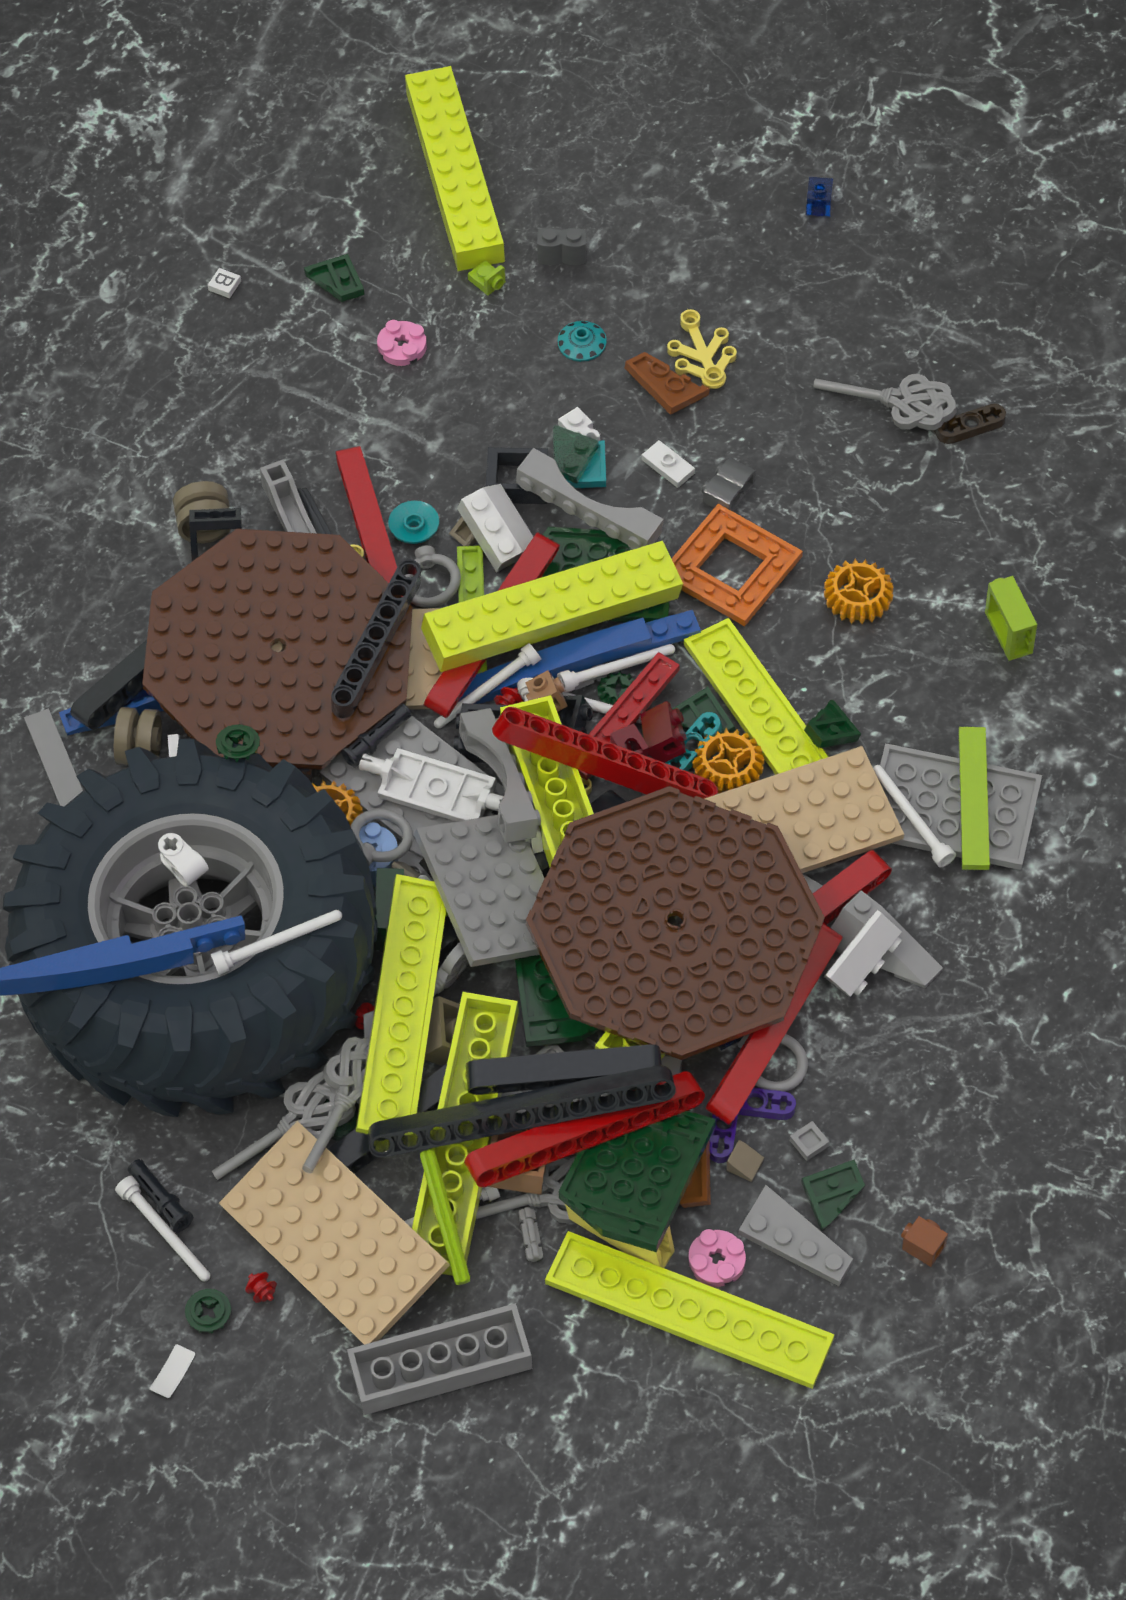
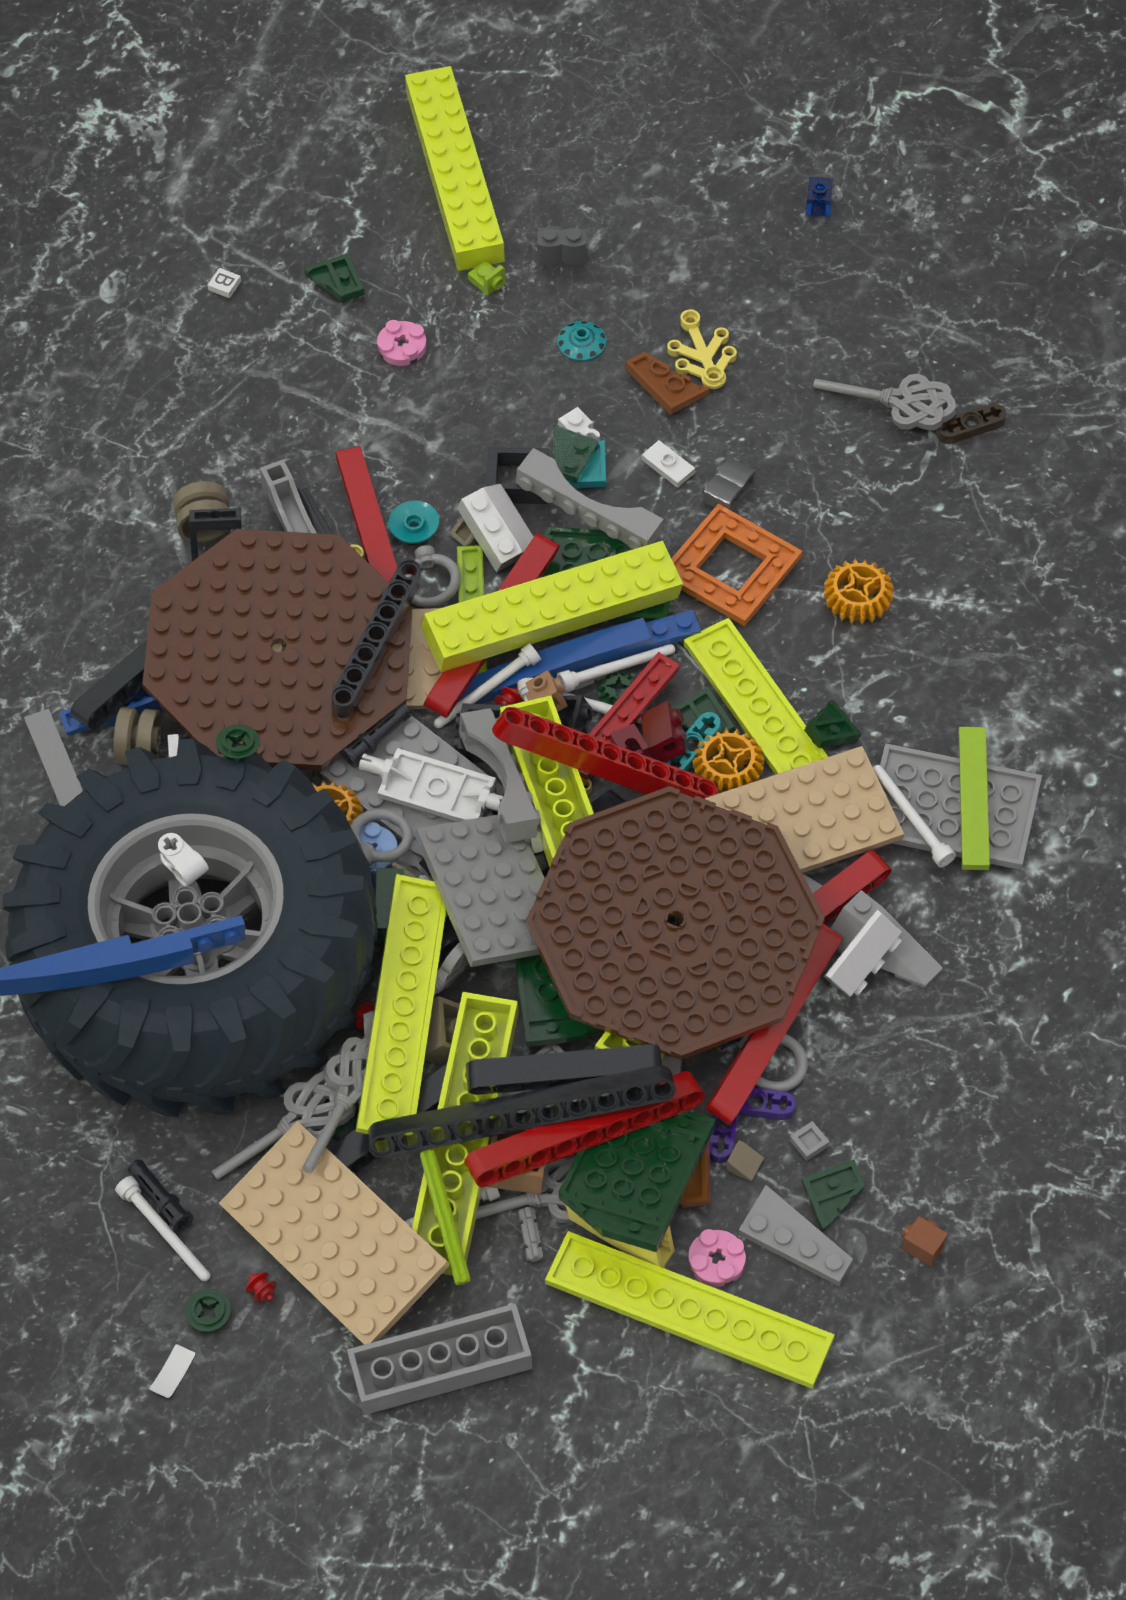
(225, 960): white piece -> none
(1010, 618): lime window -> none

